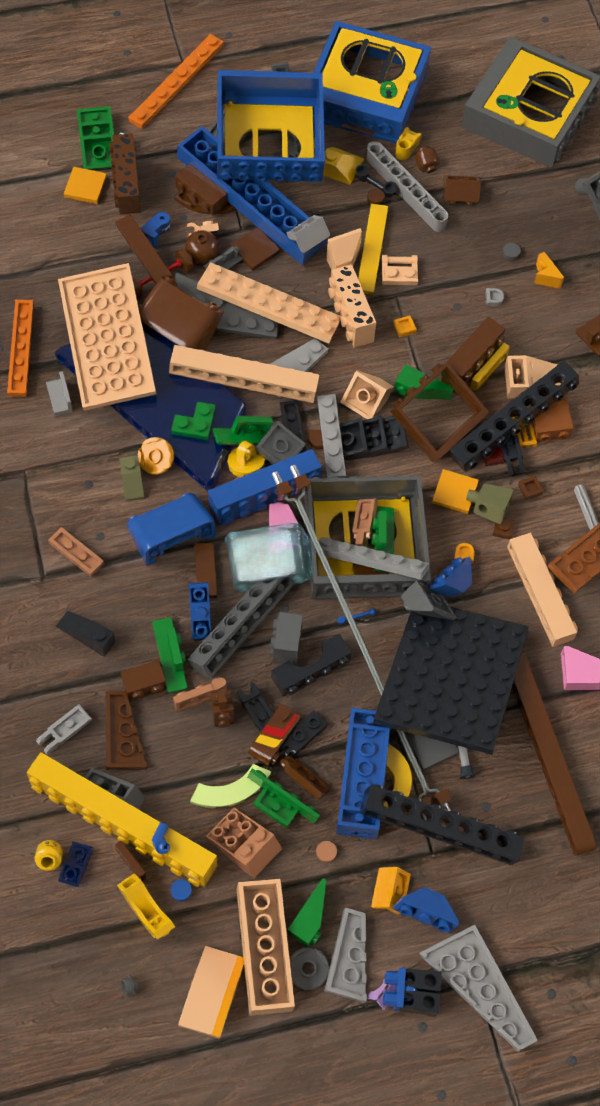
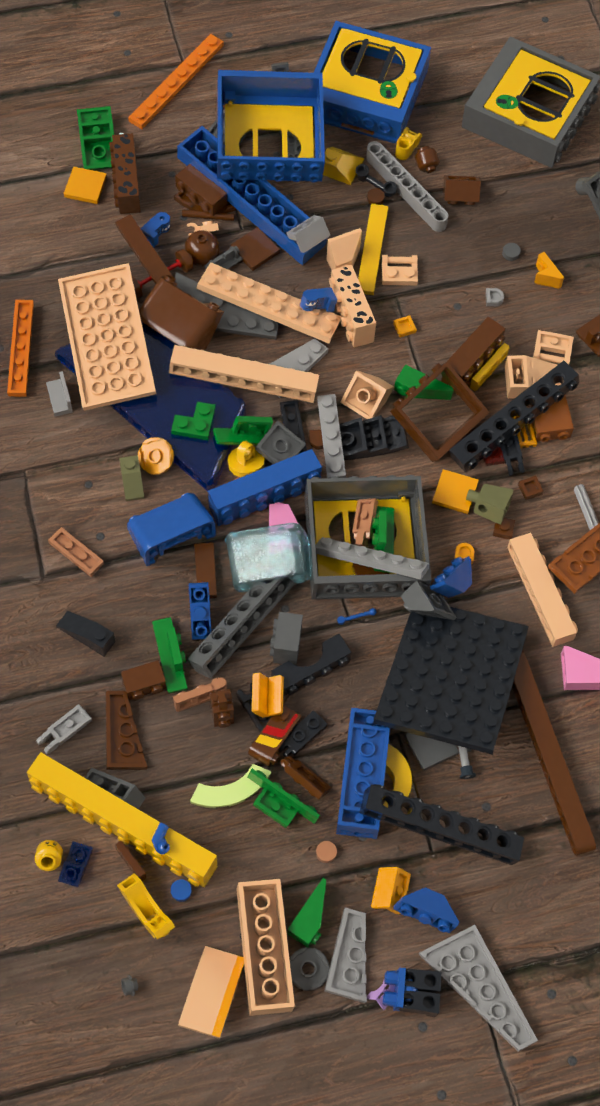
(202, 214): none -> reddish brown bar
(244, 842): nougat slope -> none
(267, 695): none -> light orange panel
(302, 485): light grey piece -> none
(318, 299): none -> blue leg
(553, 343): none -> light nougat plate

